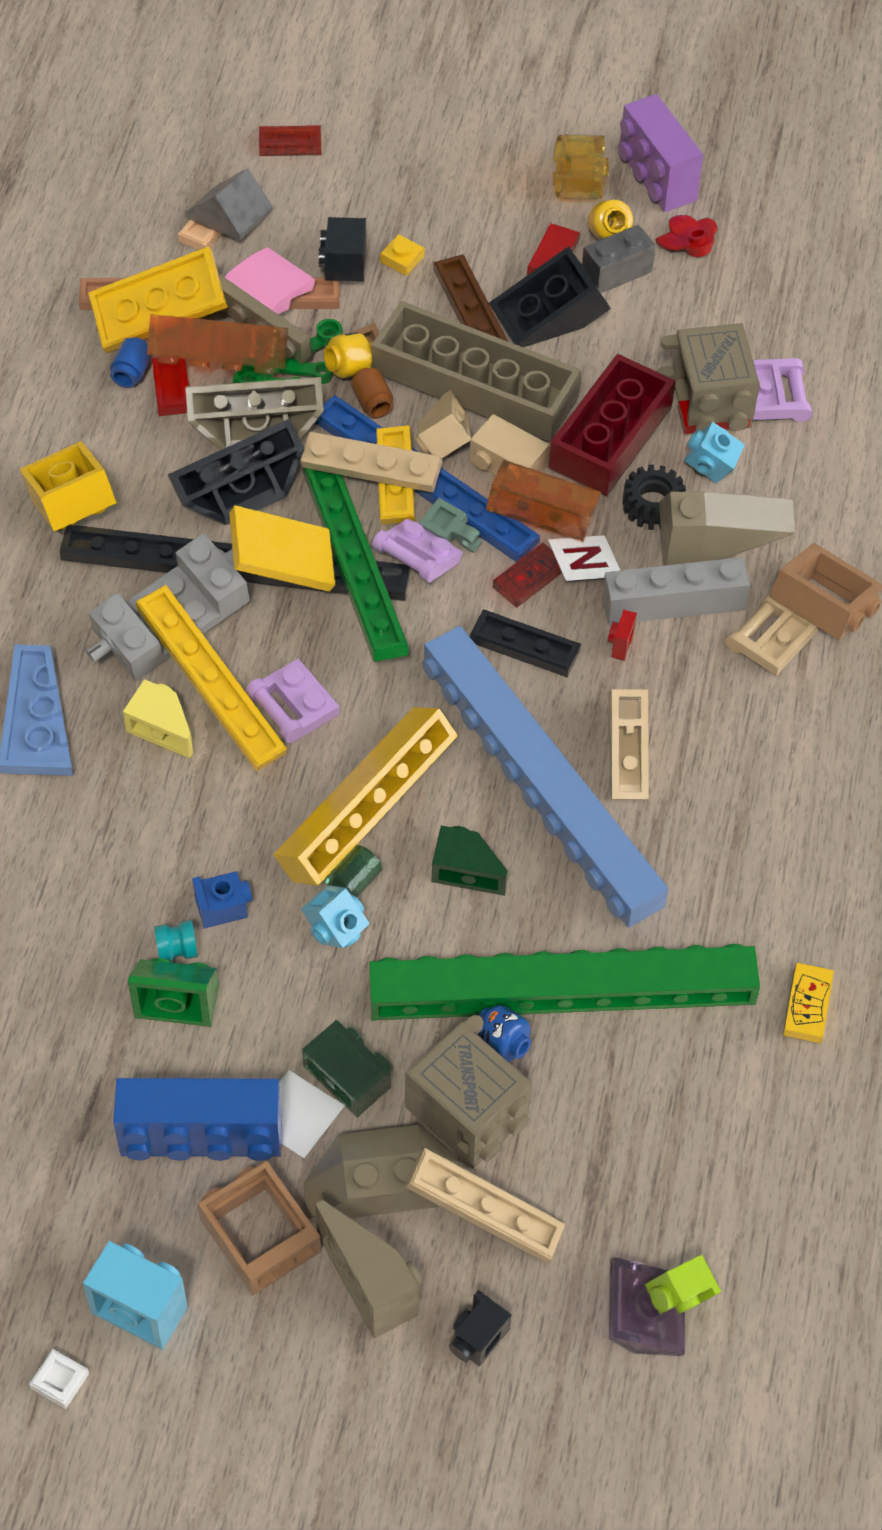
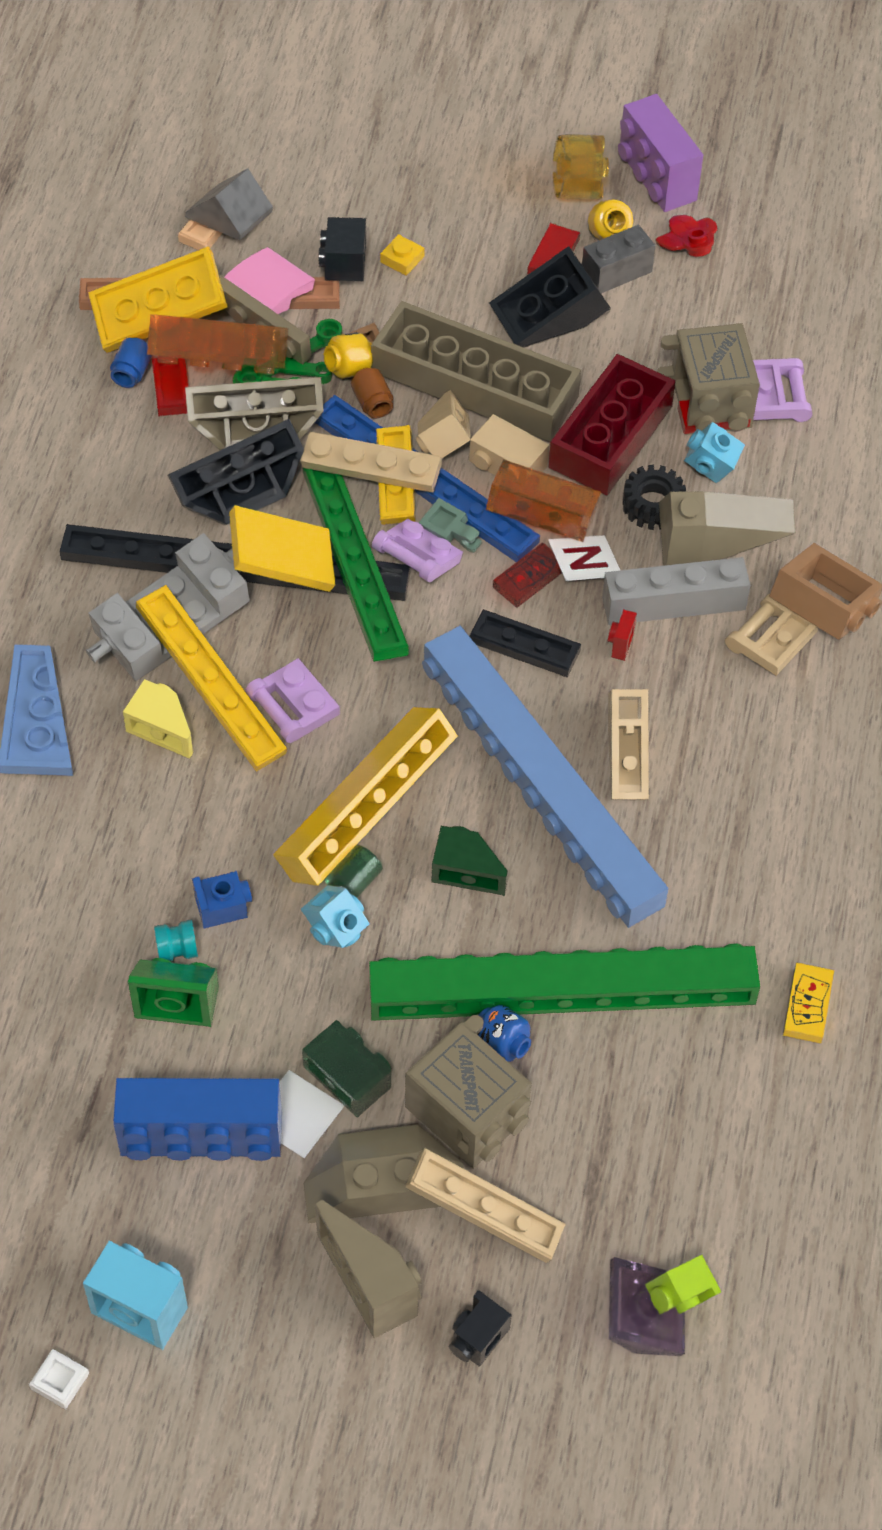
(68, 486): yellow brick -> none
(281, 1258): medium nougat window -> none
(290, 140): clear red tile -> none
(466, 295): reddish brown tile -> none

